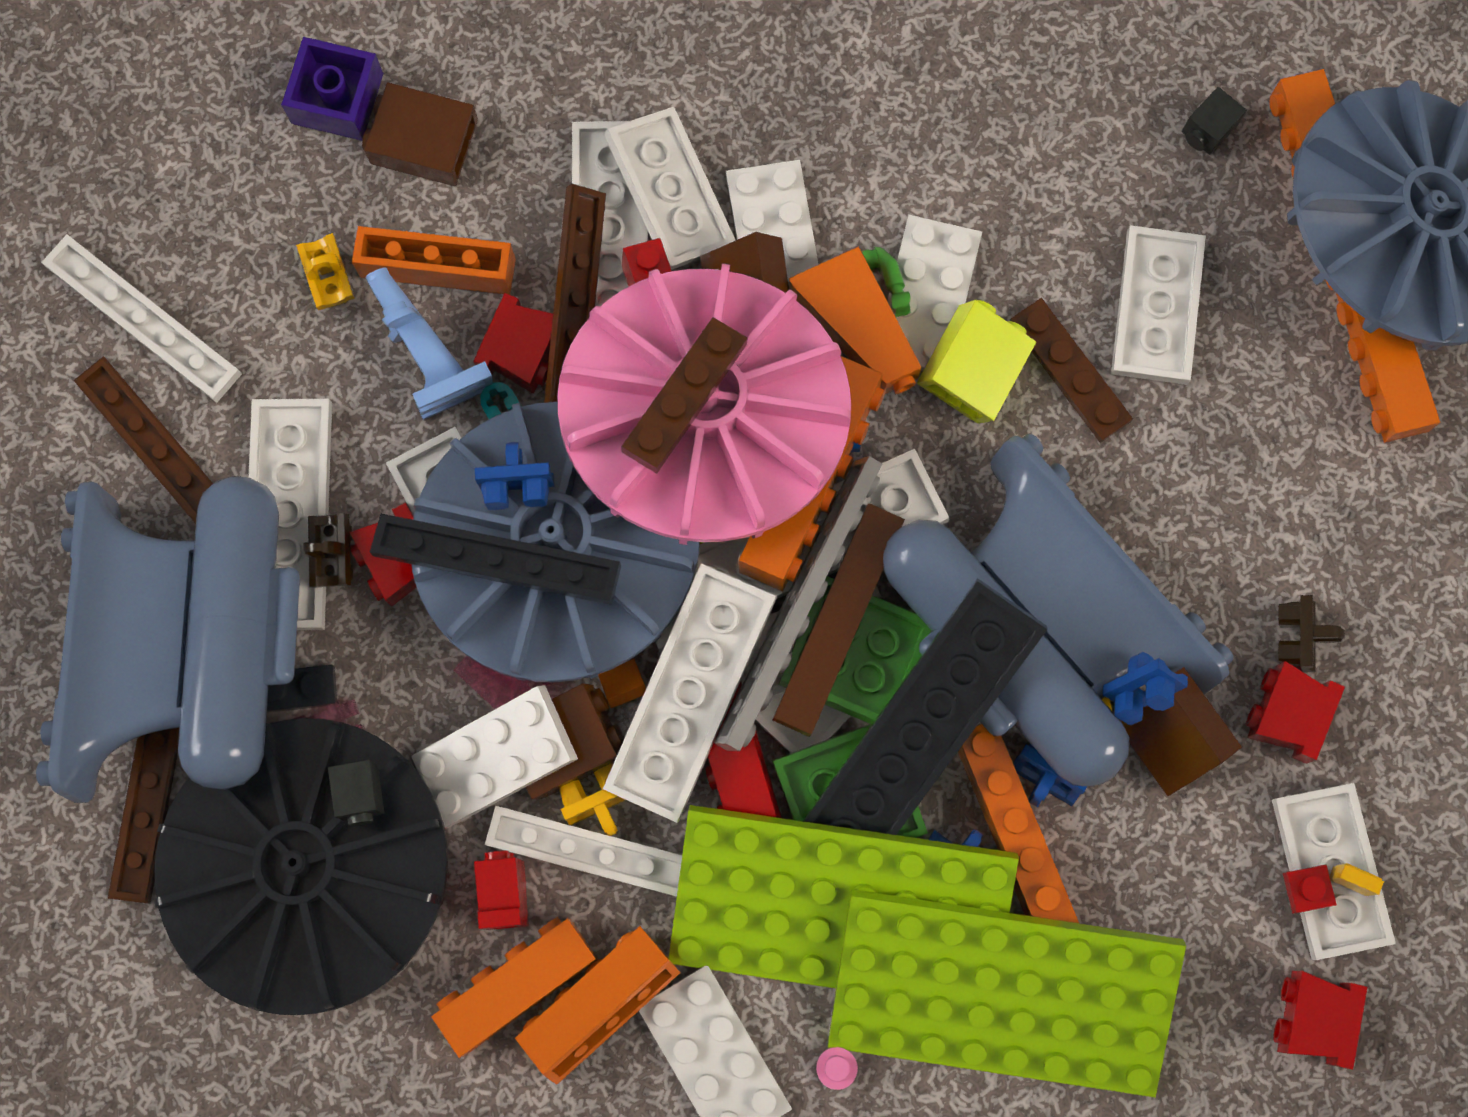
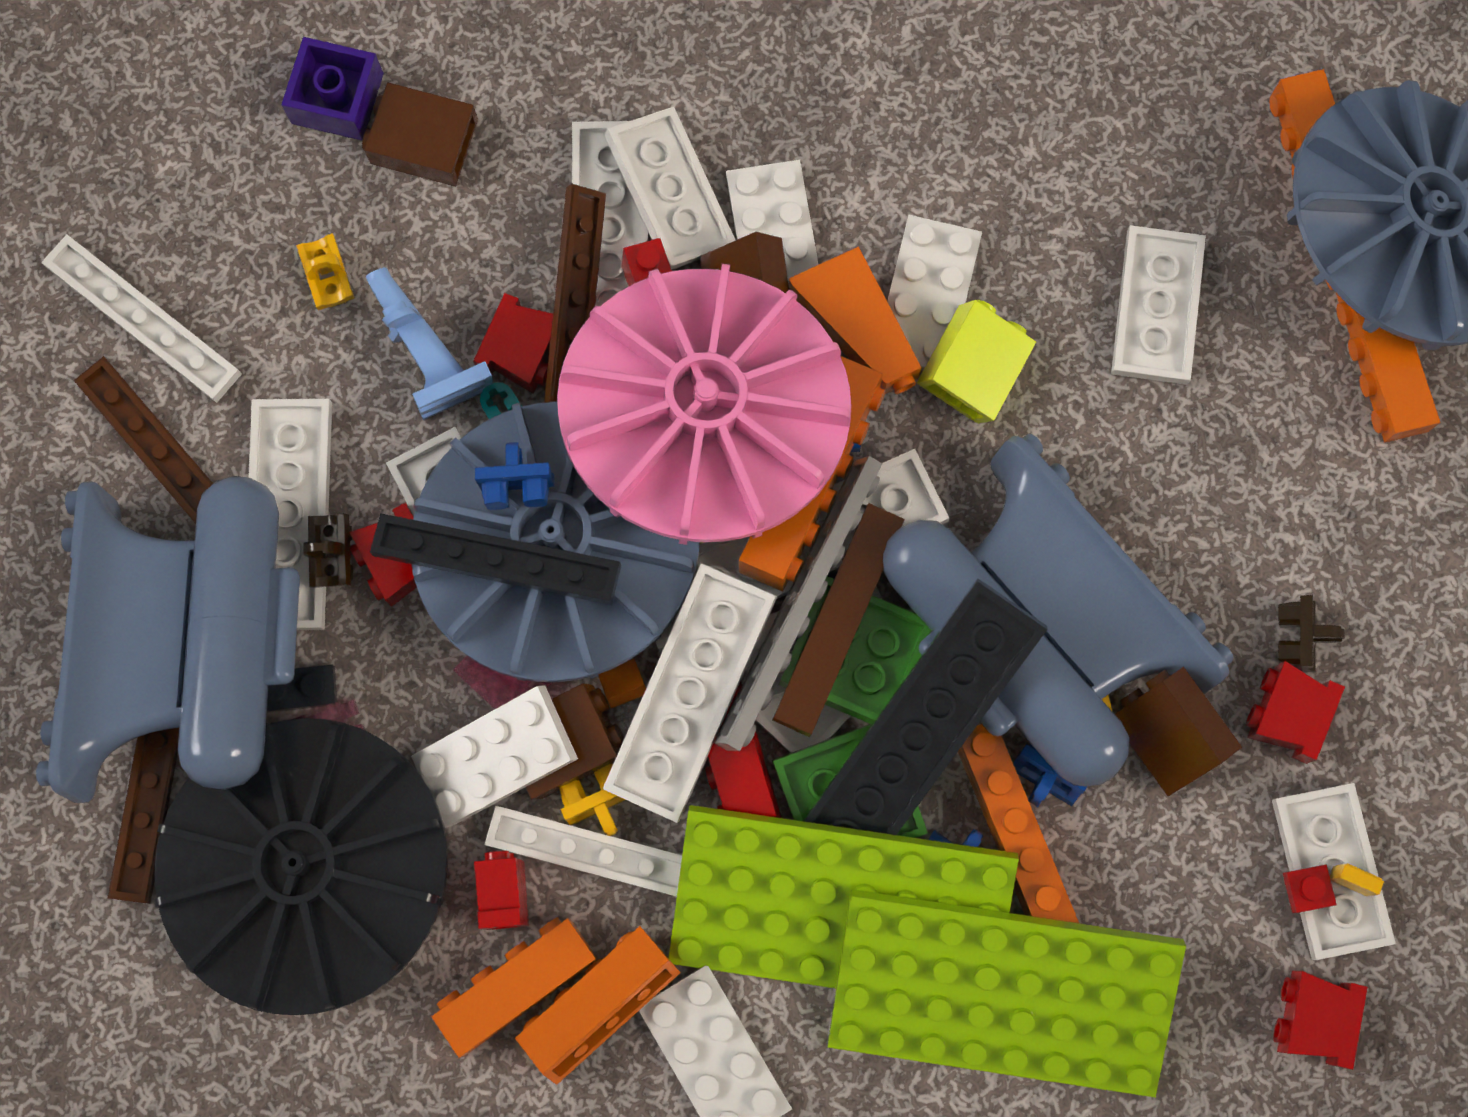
(356, 792): pearl dark grey brick -> none
(435, 259): orange brick -> none
(684, 395): reddish brown plate -> none
(836, 1068): bright pink plate -> none
(890, 270): bright green arm -> none
(1073, 371): reddish brown plate -> none
(1159, 683): blue hips -> none
(1213, 121): pearl dark grey brick -> none

